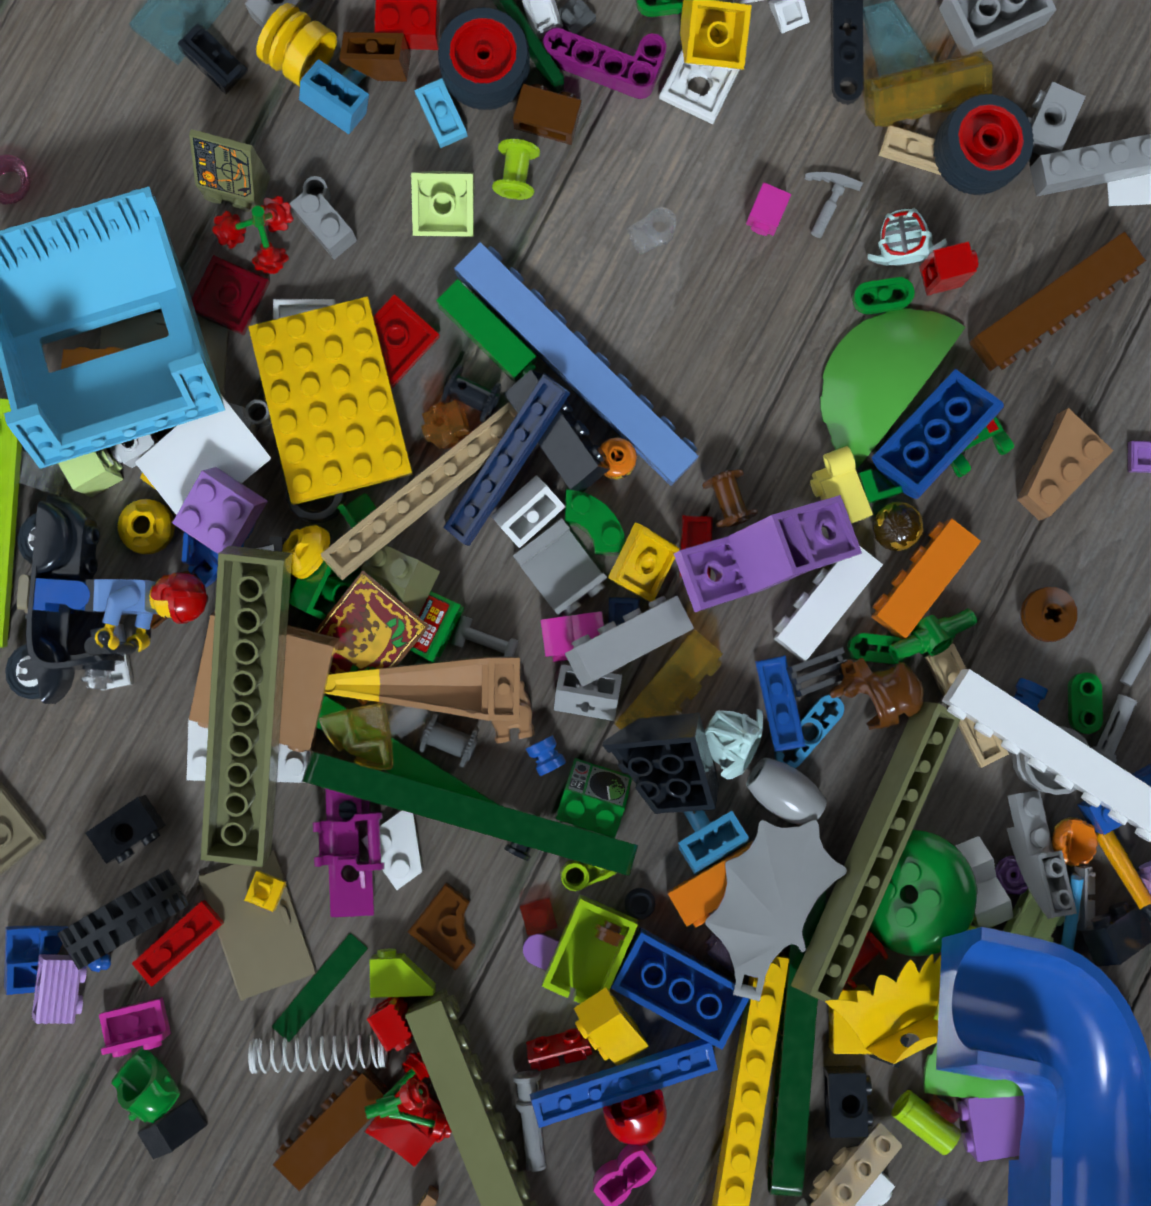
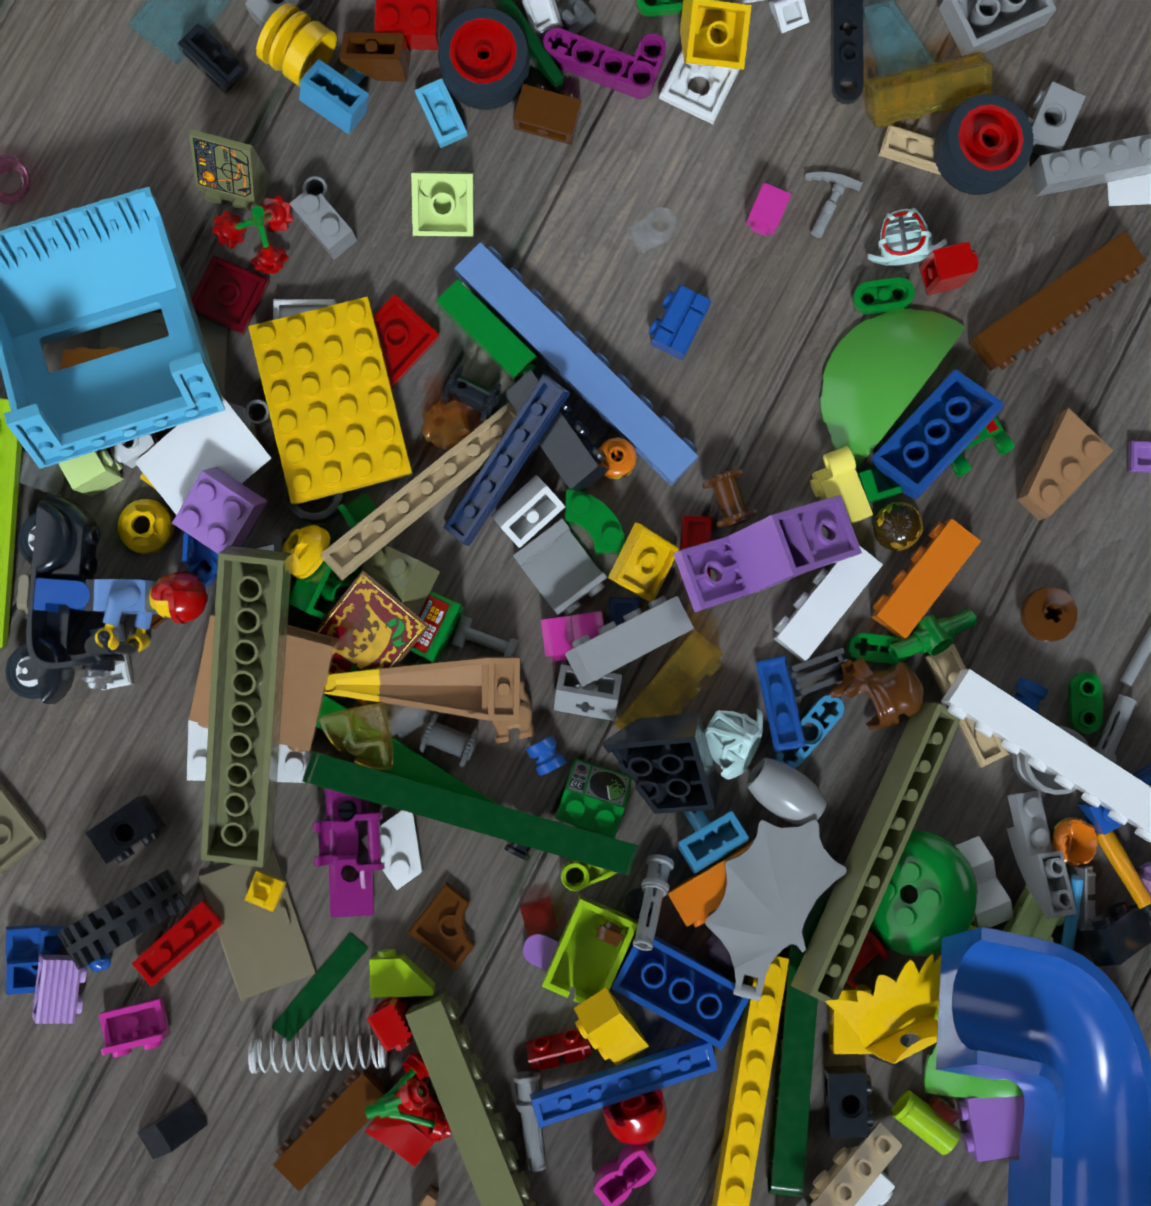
(145, 1087): green helmet -> none
(516, 166): lime hose -> none
(654, 890): none -> light grey pin
(680, 321): none -> blue brick
(1003, 873): medium lavender plate -> none

